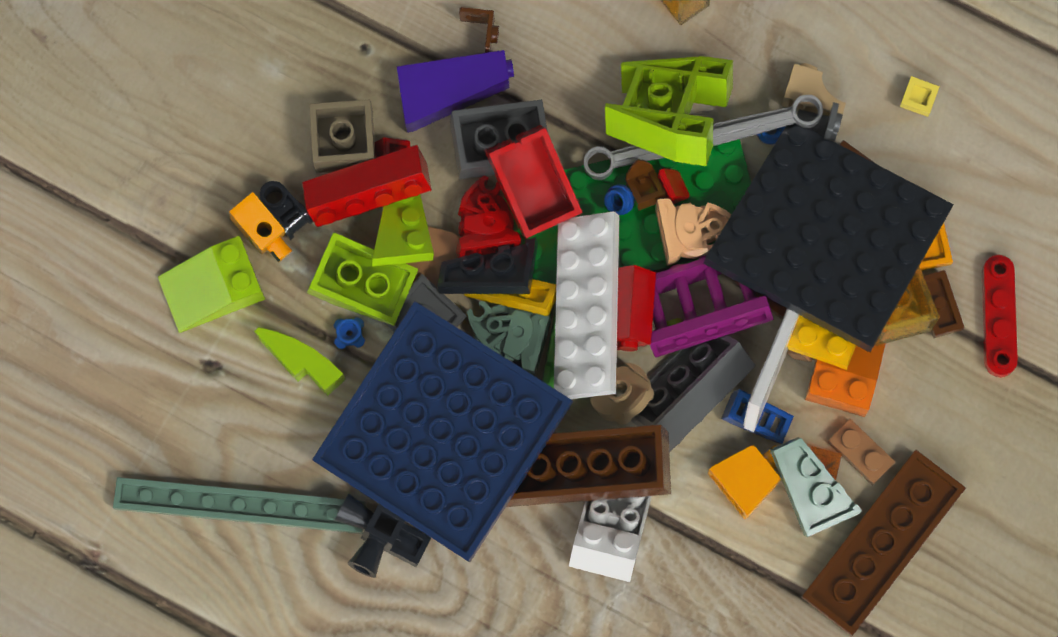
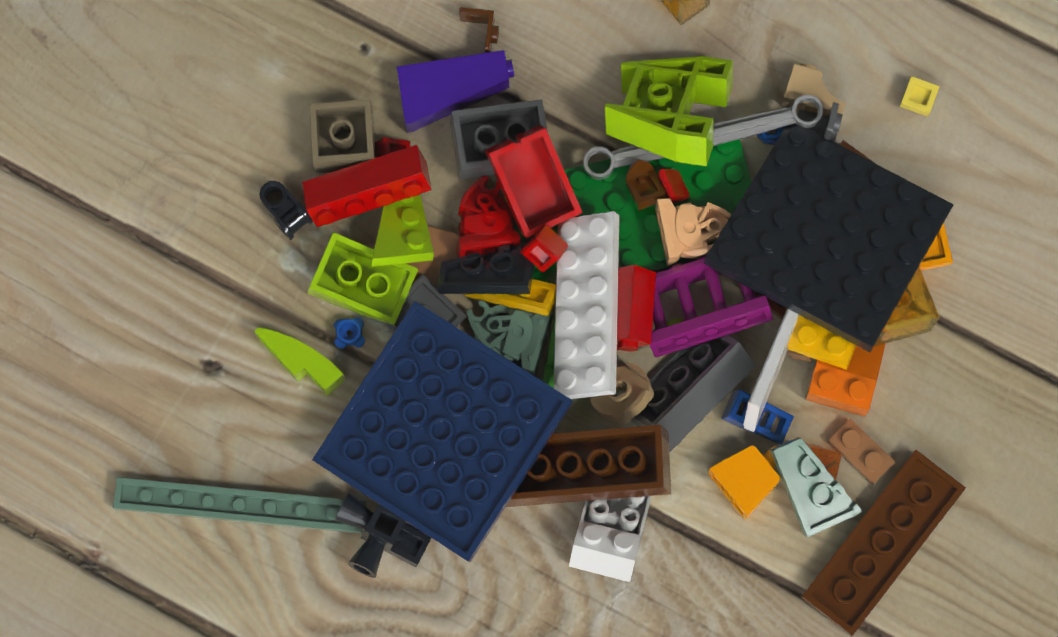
(211, 285): lime slope -> none
(252, 216): light orange torso -> none
(544, 248): none -> red slope
(613, 202): blue plate -> none
(942, 295): reddish brown plate -> none
(999, 316): red plate -> none

